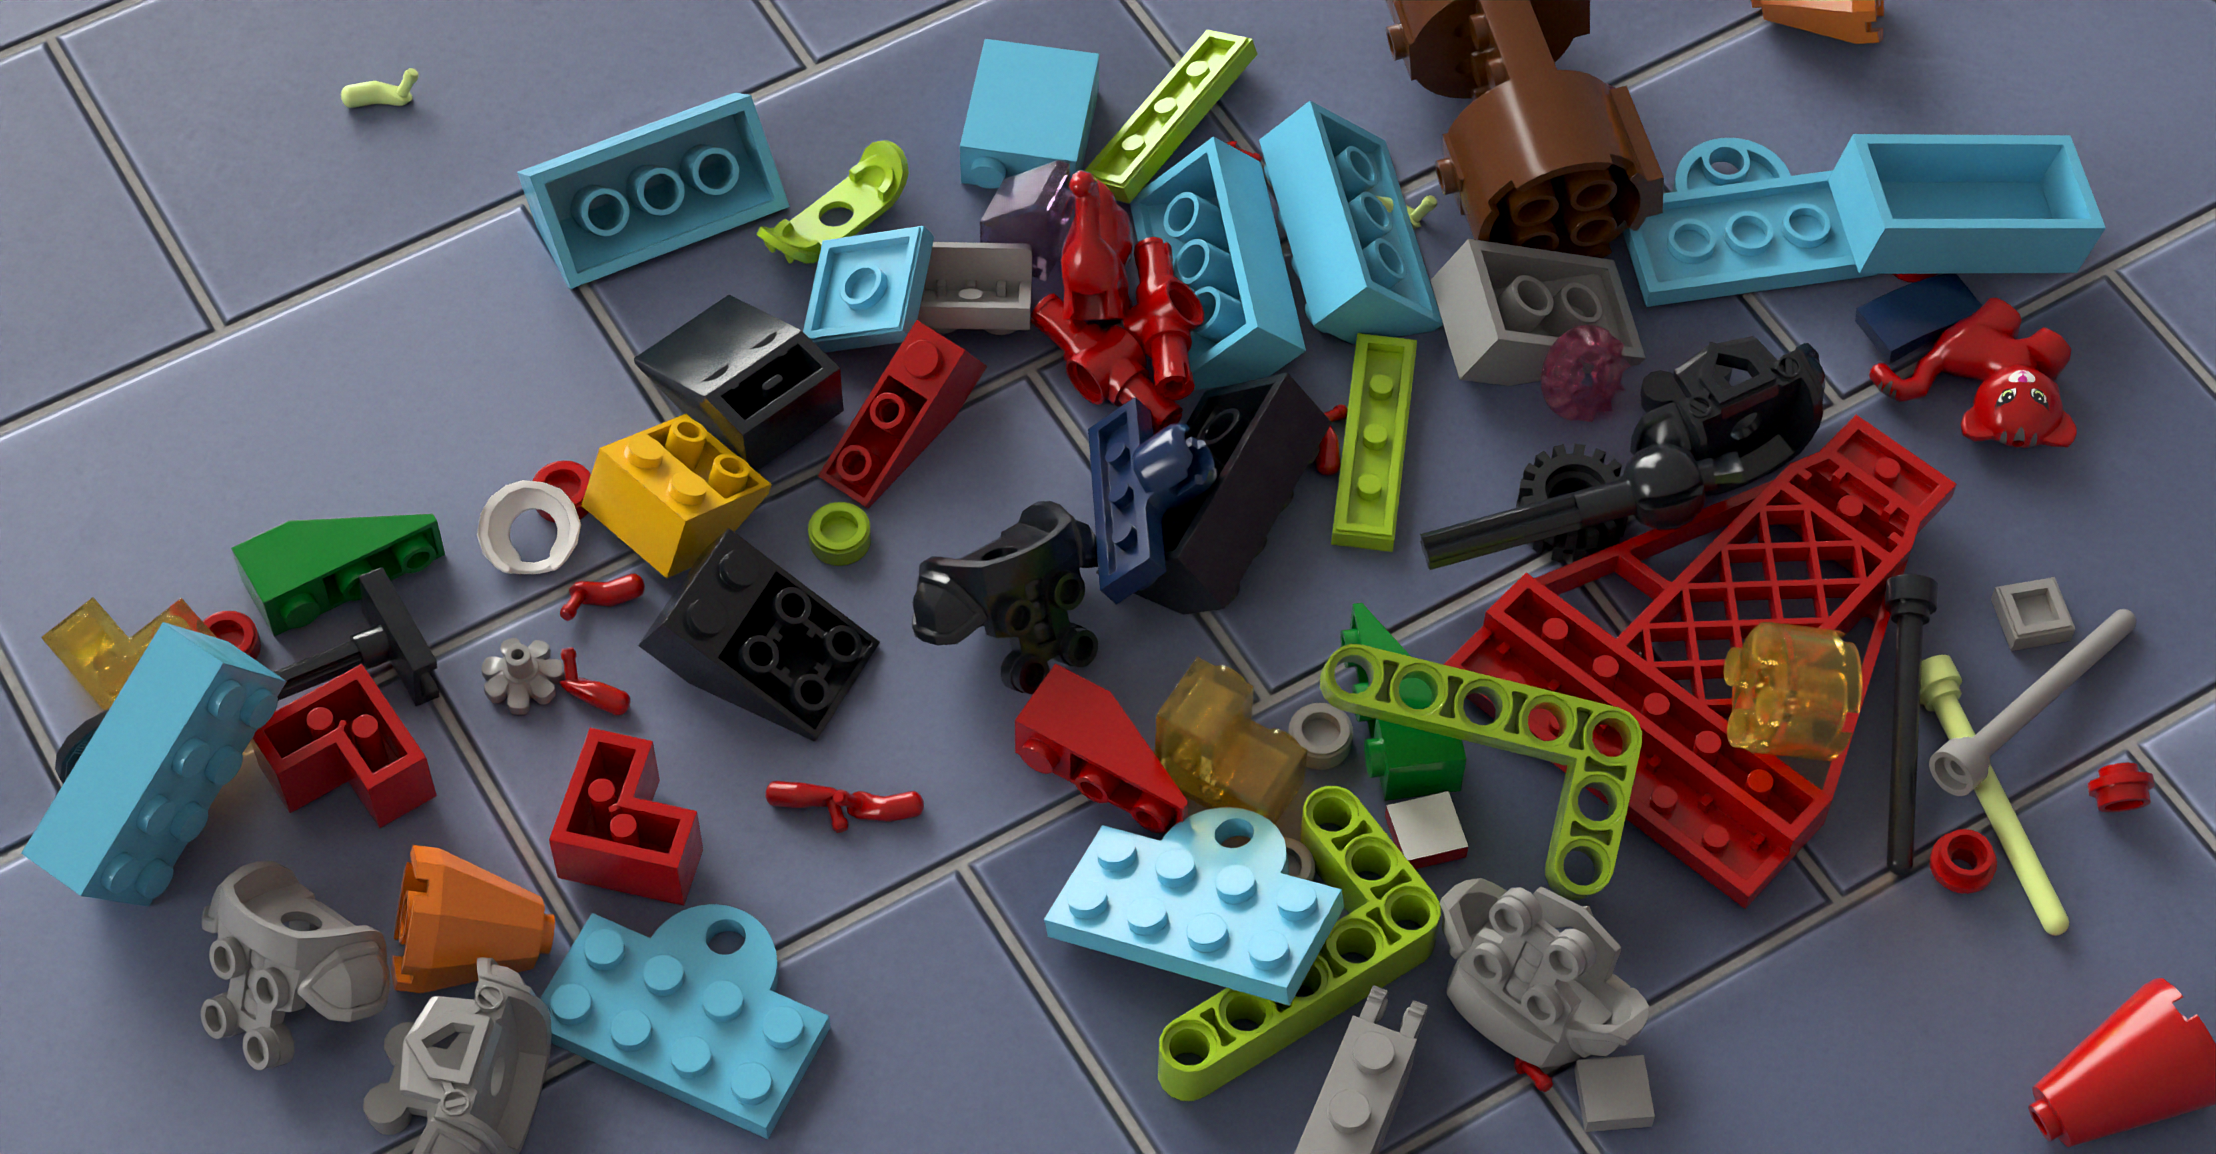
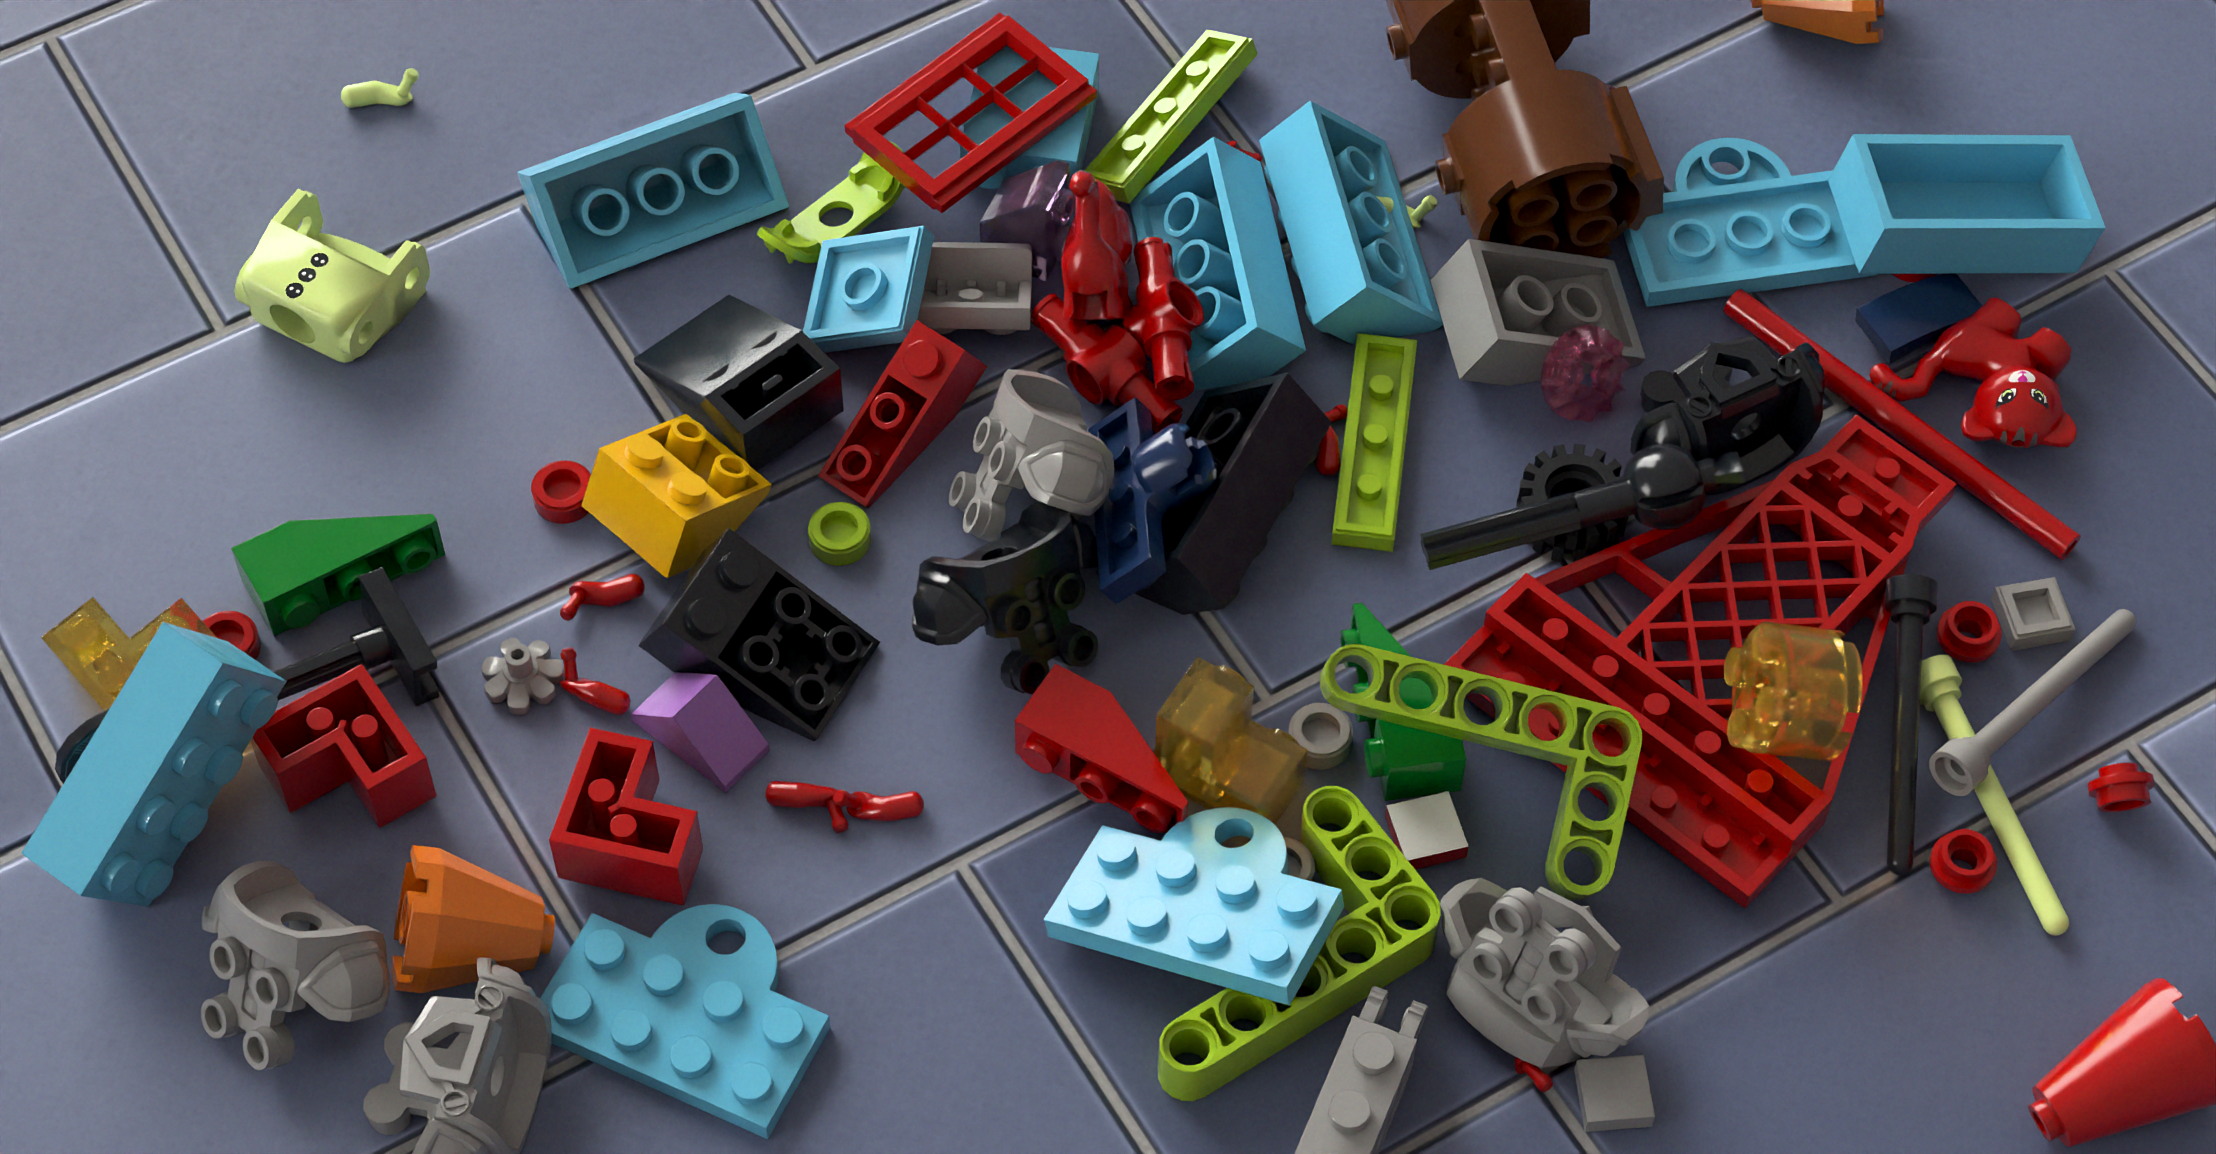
(328, 287): none -> yellowish green piece
(511, 502): white piece -> none
(703, 727): none -> medium lavender slope
(998, 150): none -> red piece
(1036, 441): none -> light grey piece
(1909, 429): none -> red piece
(1971, 618): none -> red plate

